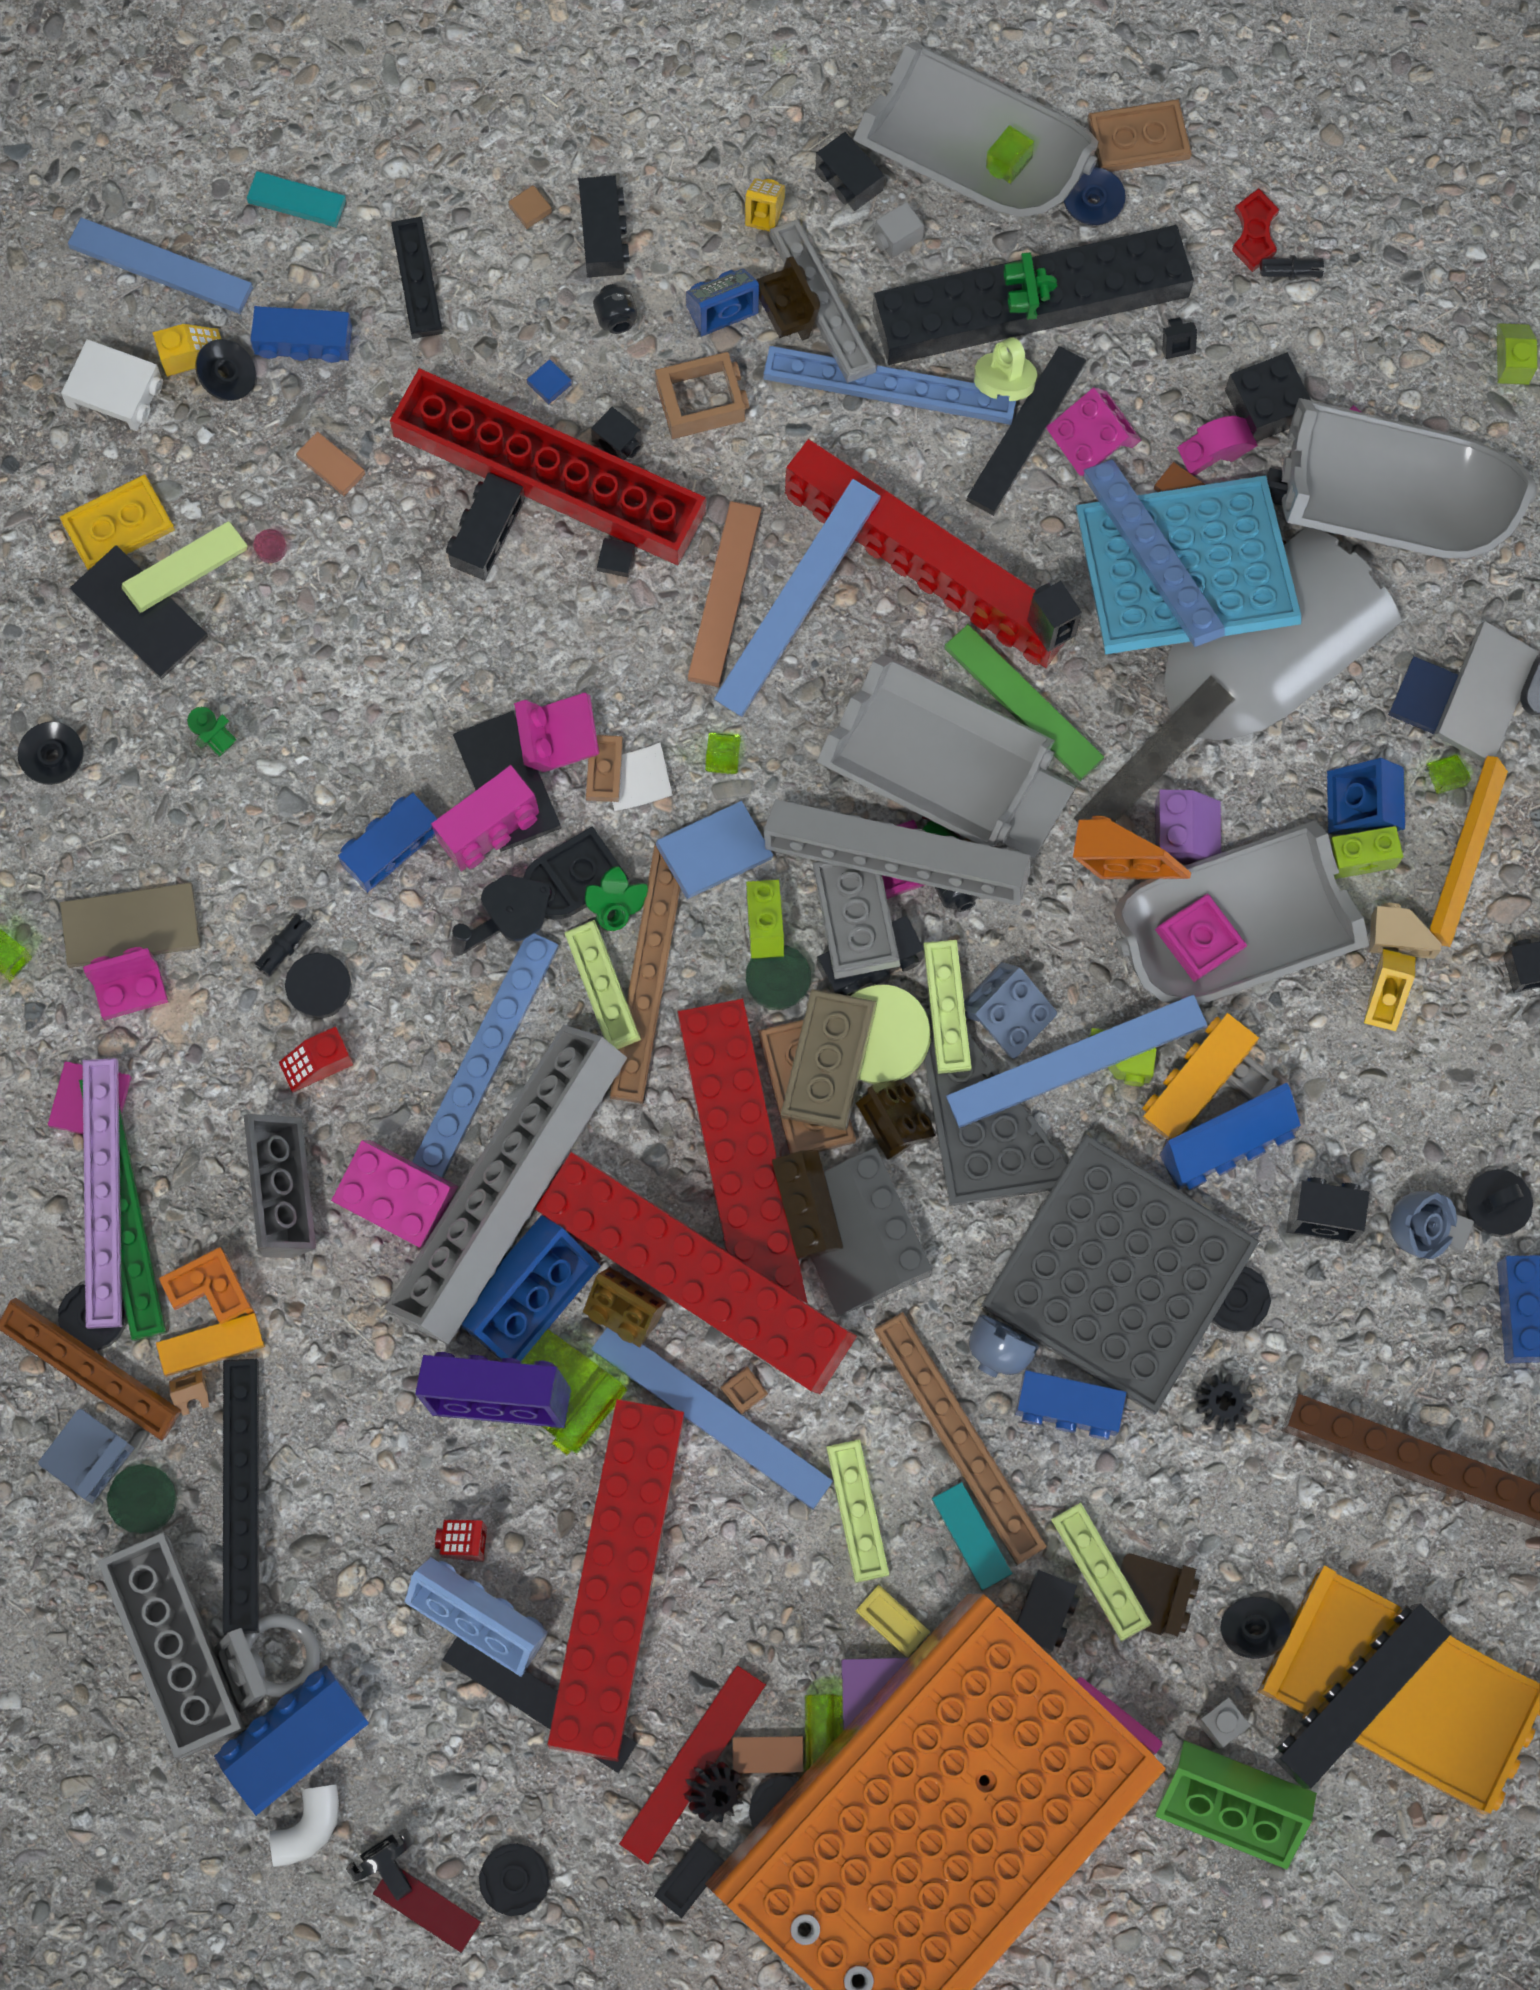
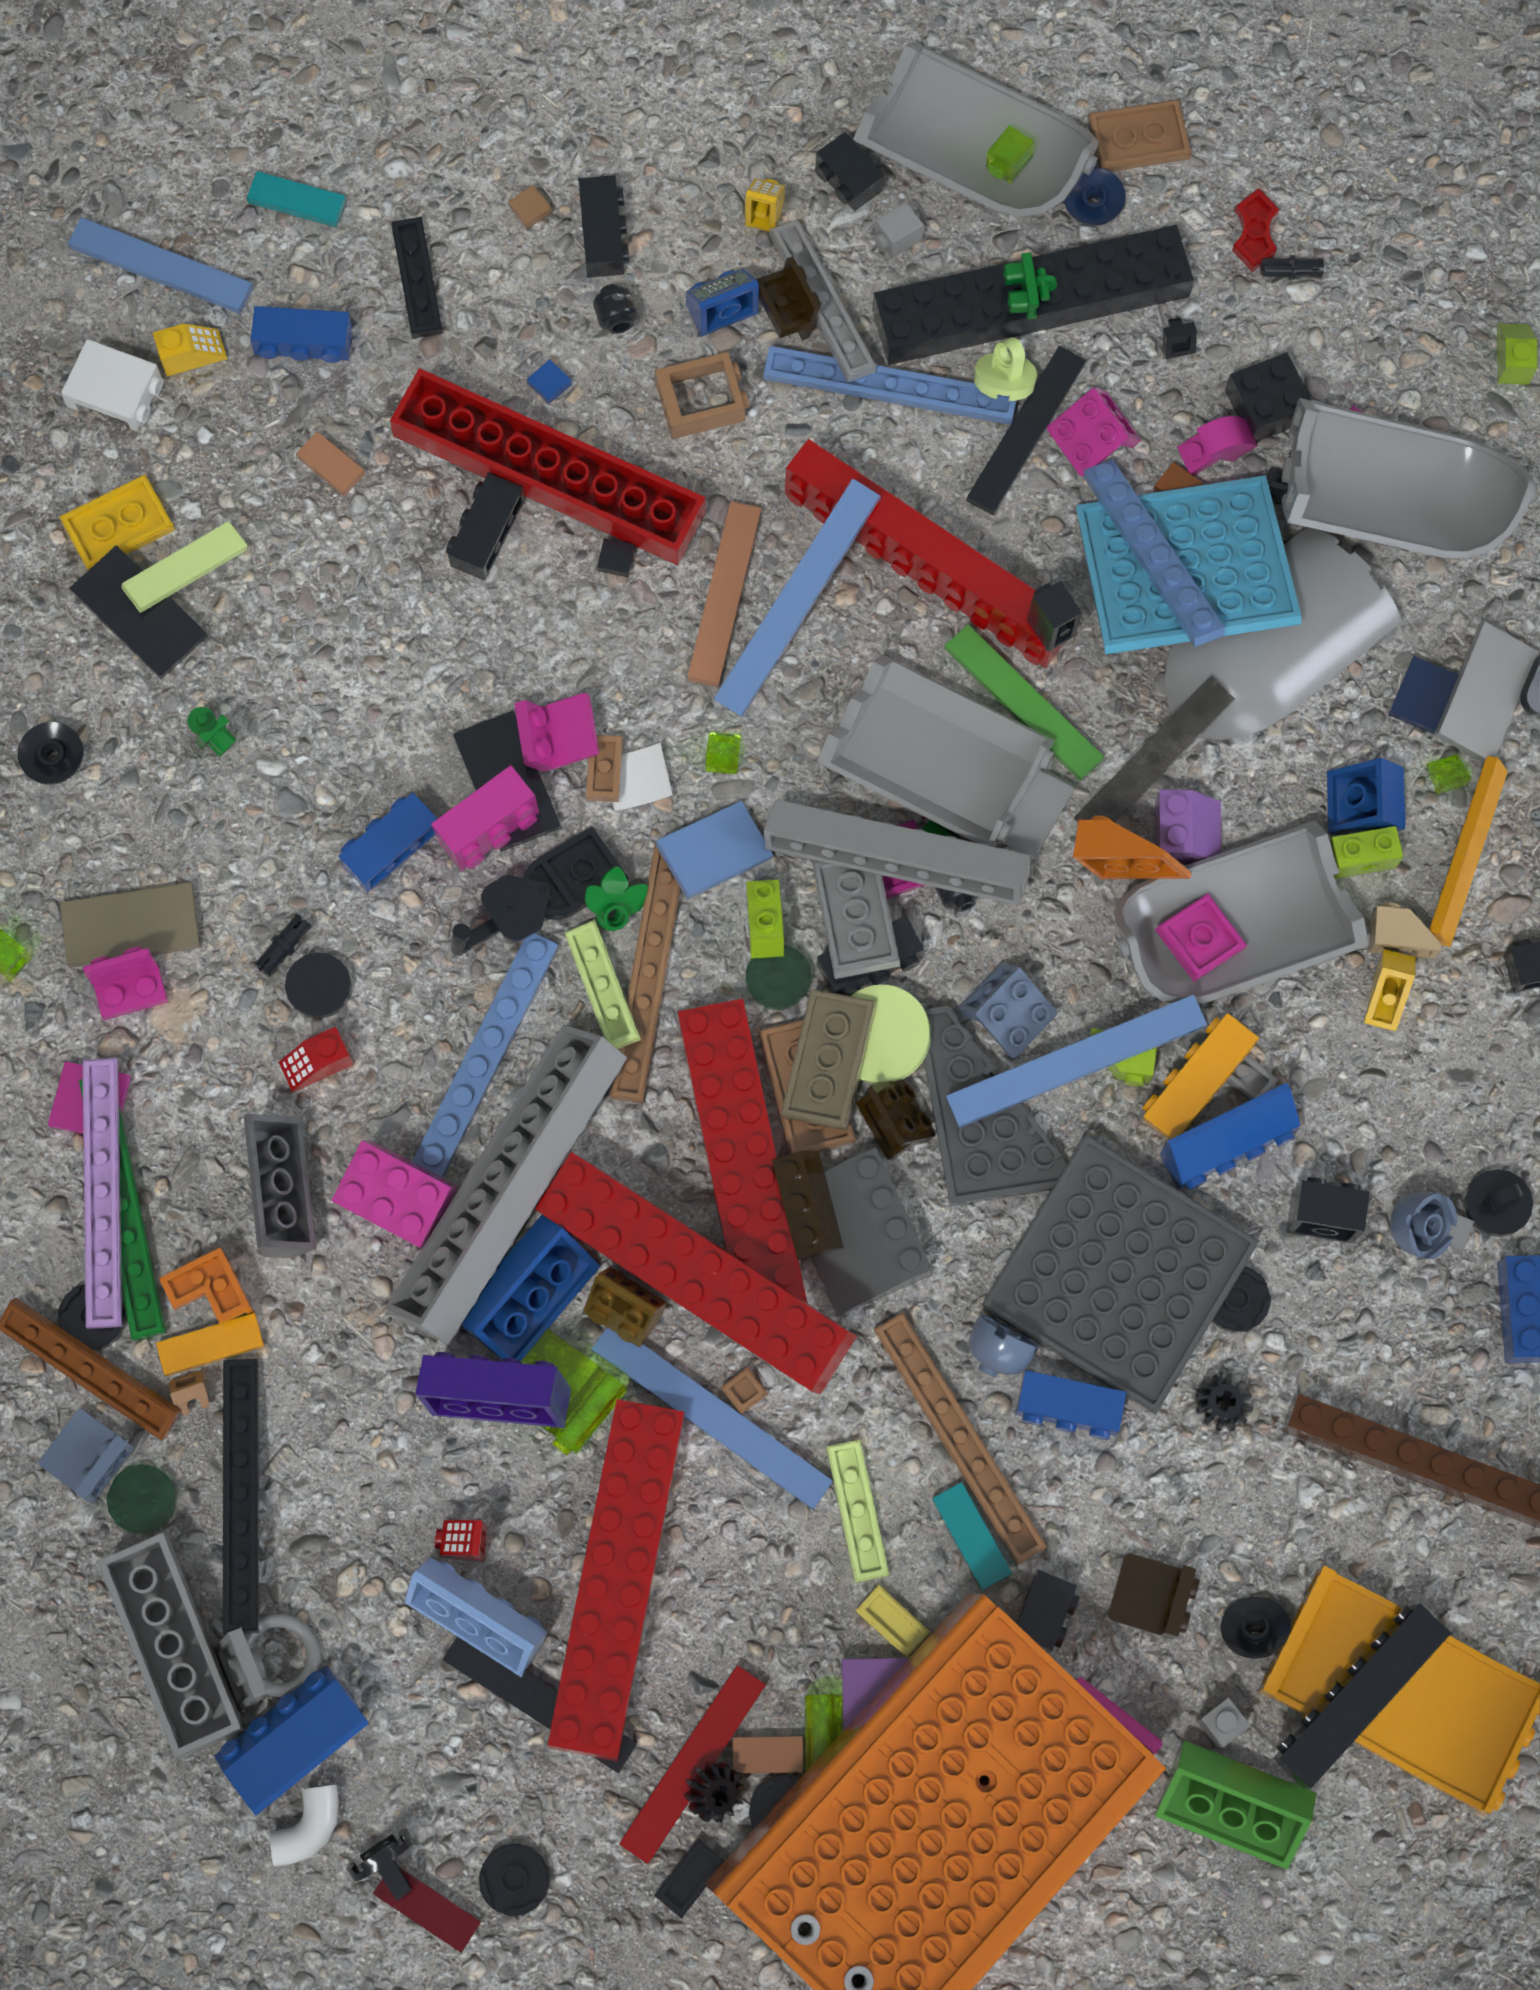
(233, 362): black dish -> none
(270, 546): clear pink tile -> none
(616, 435): black brick -> none
(947, 1006): yellowish green tile -> none
(1101, 1572): yellowish green tile -> none

